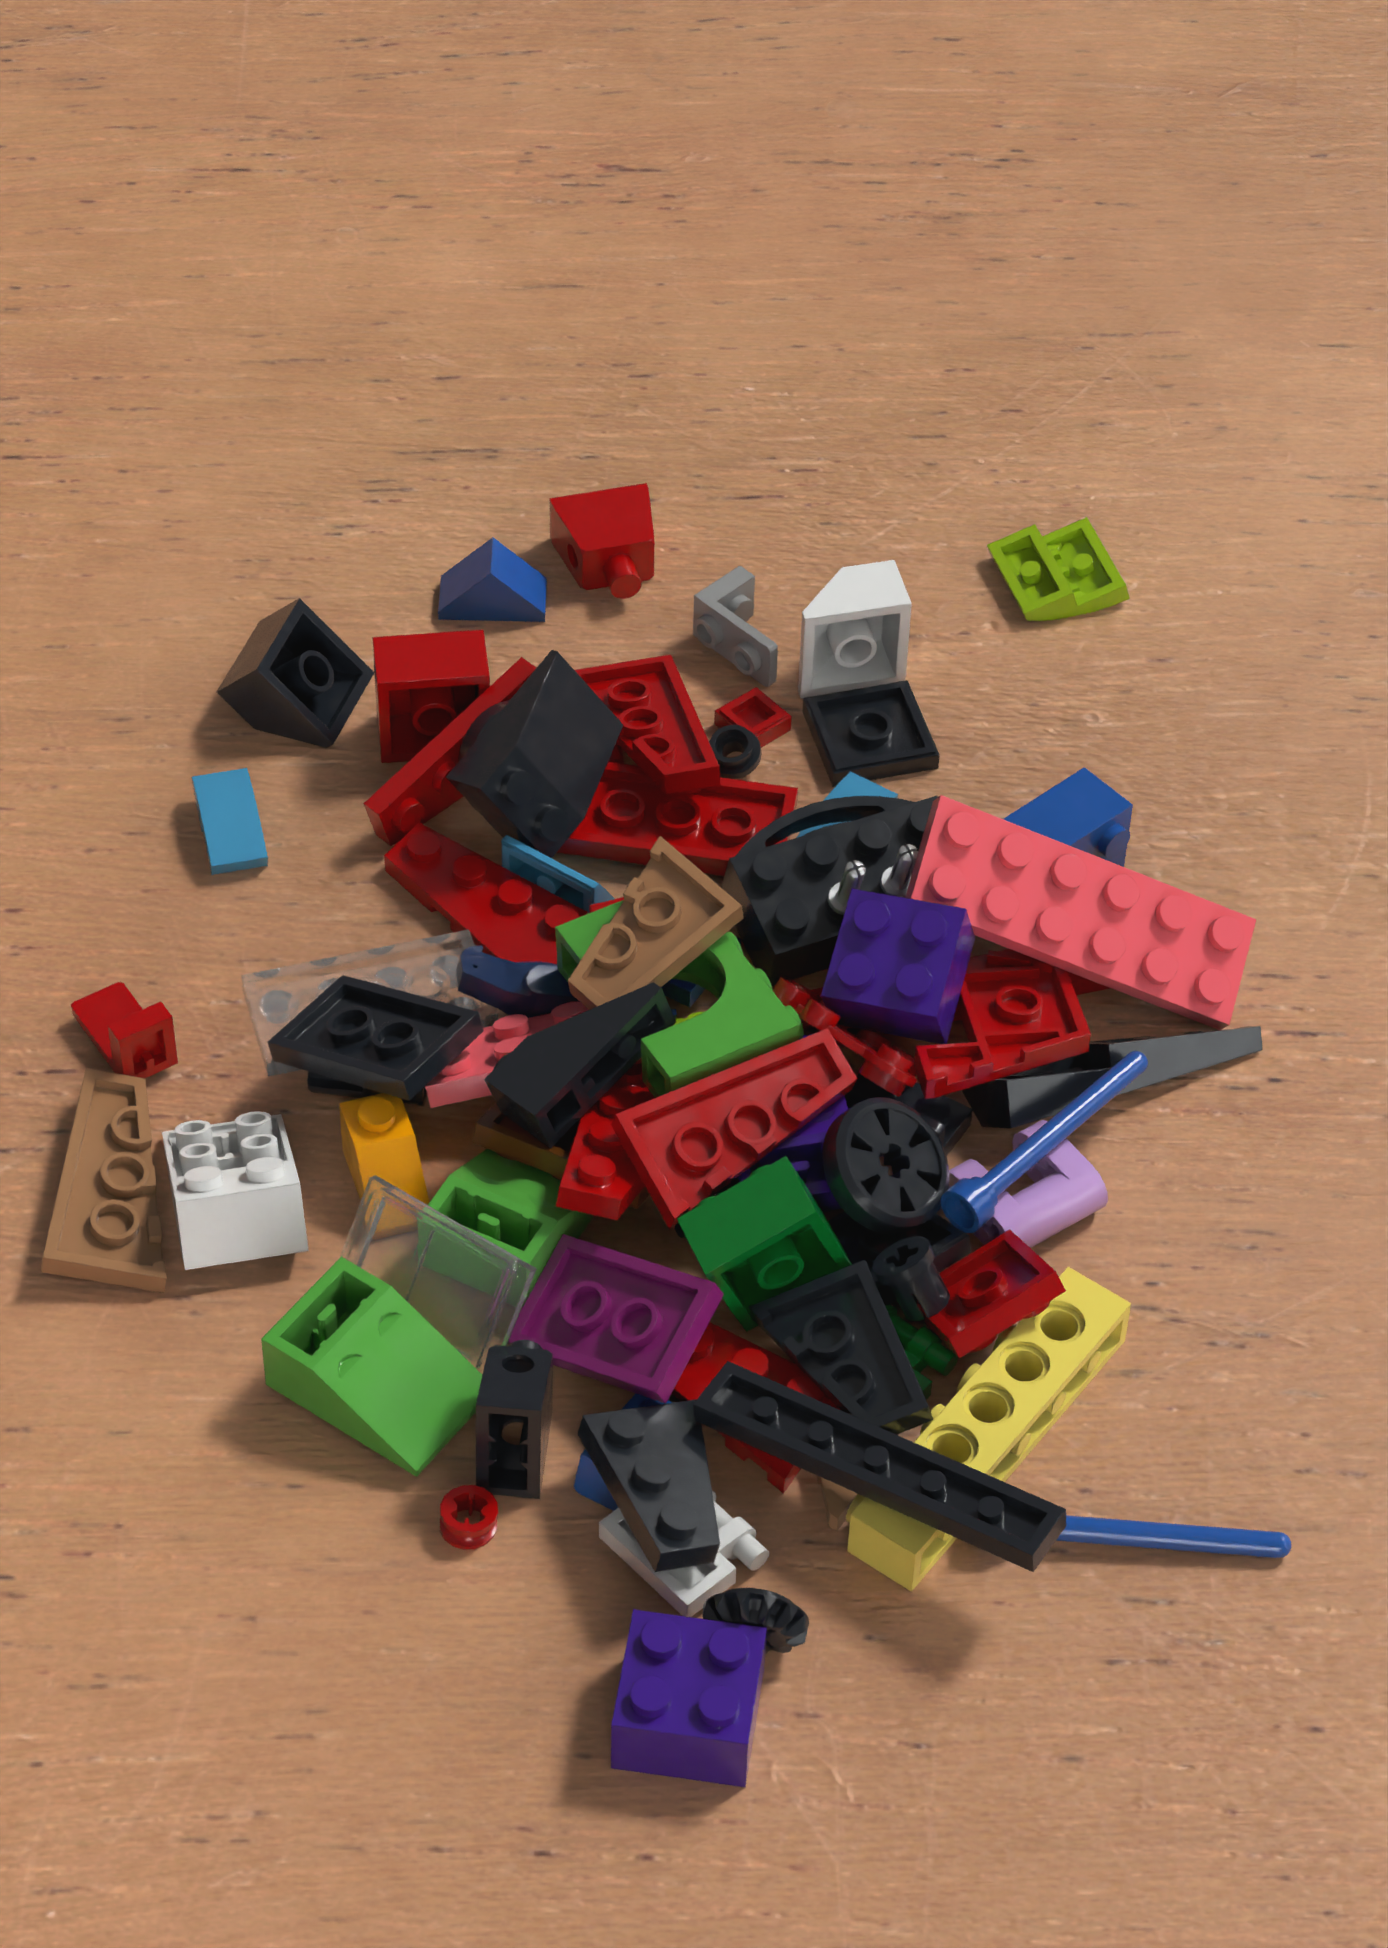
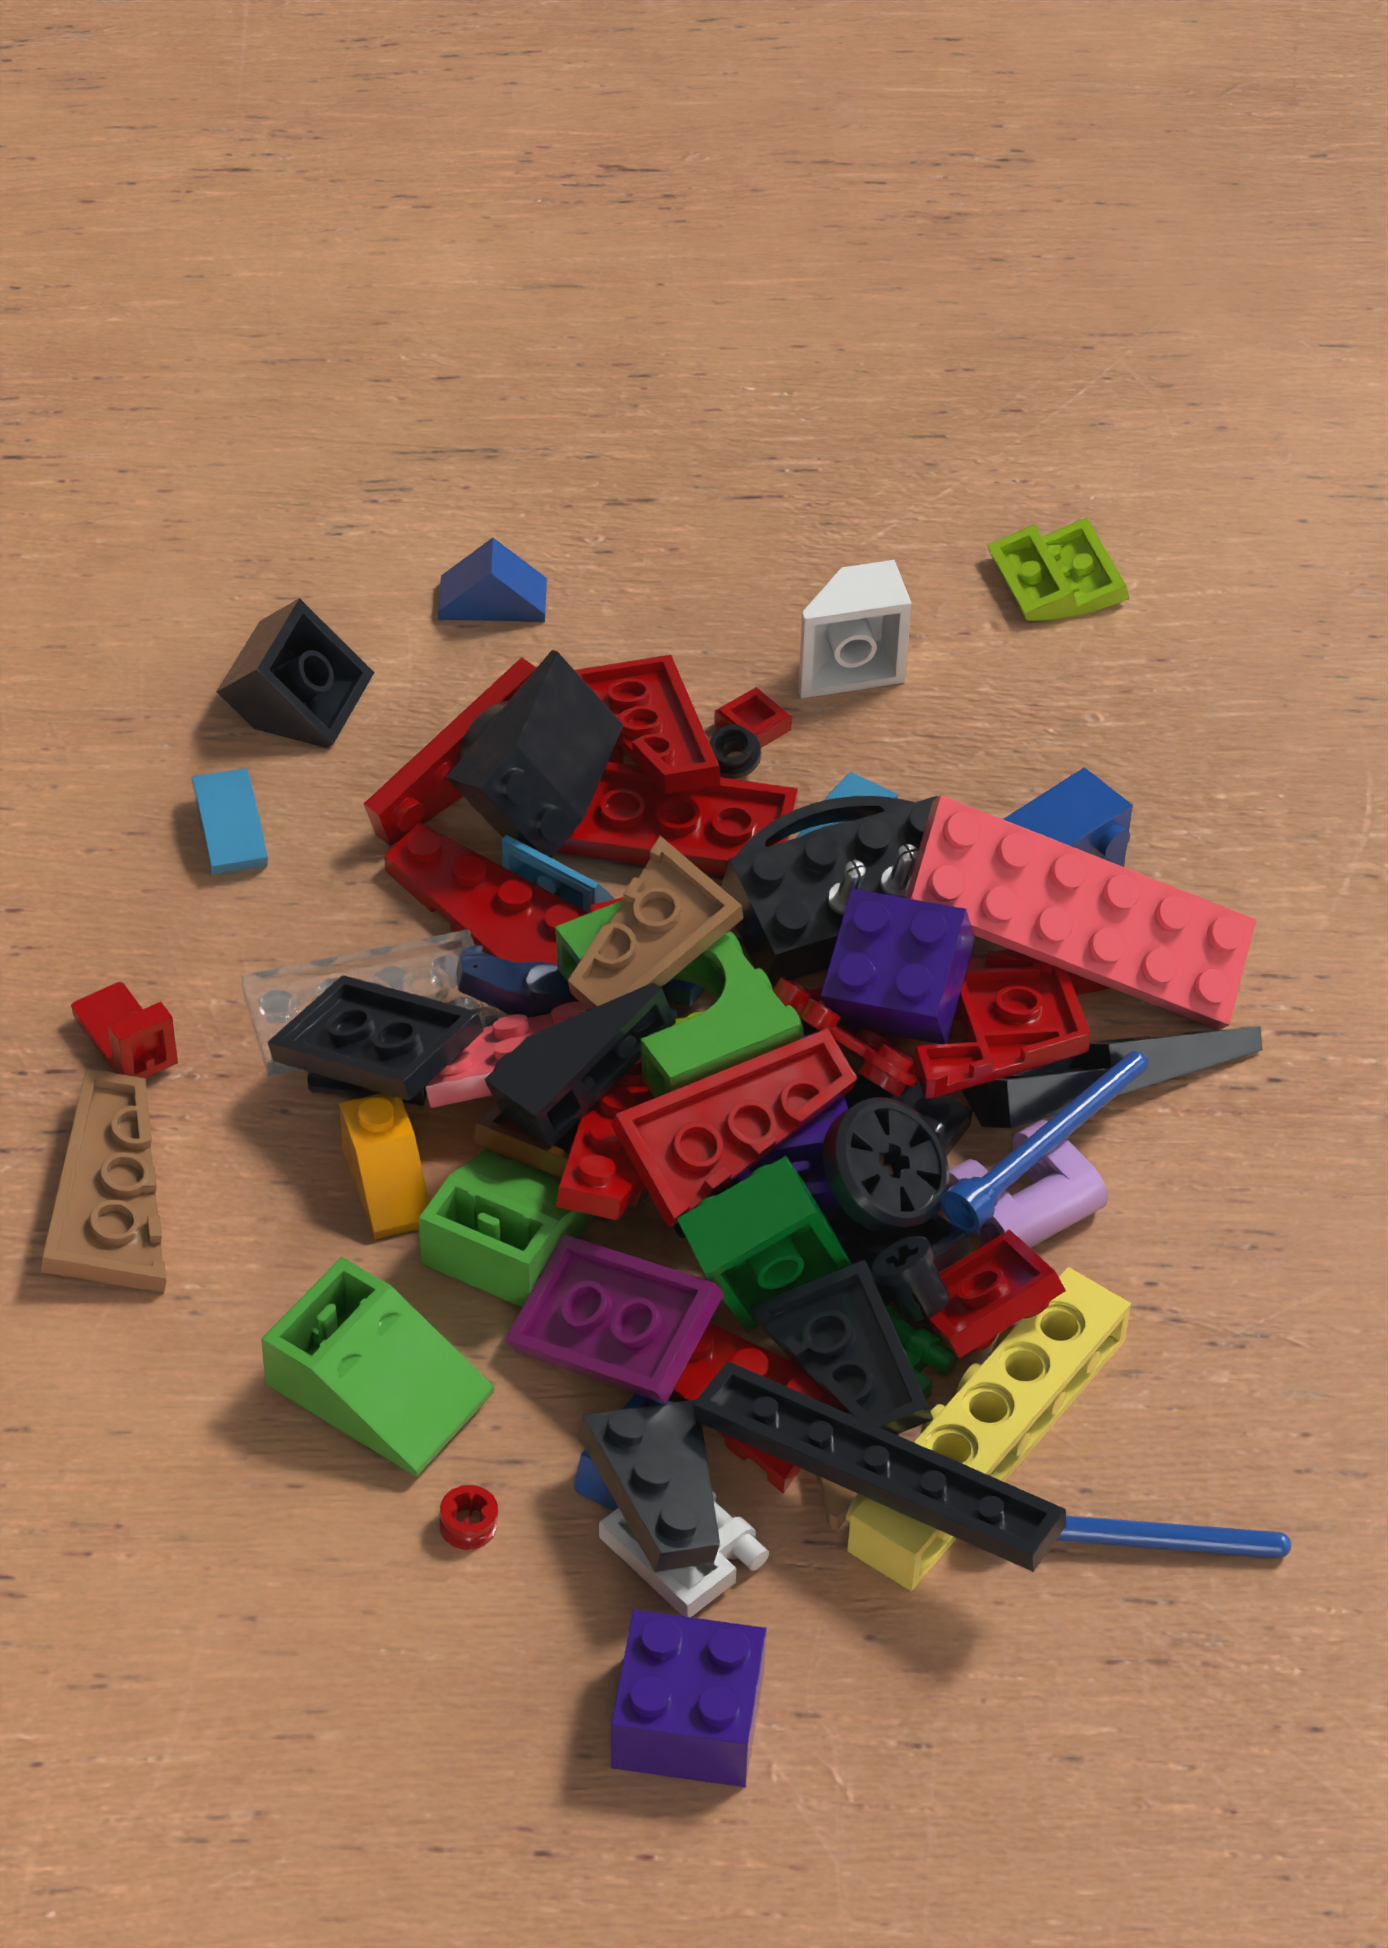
(234, 1190): white slope -> none
(424, 686): red brick -> none
(440, 1268): clear piece -> none
(512, 1390): black torso -> none
(605, 538): red torso -> none
(722, 624): light grey bracket -> none
(784, 1620): black gear -> none
(871, 732): black tile -> none

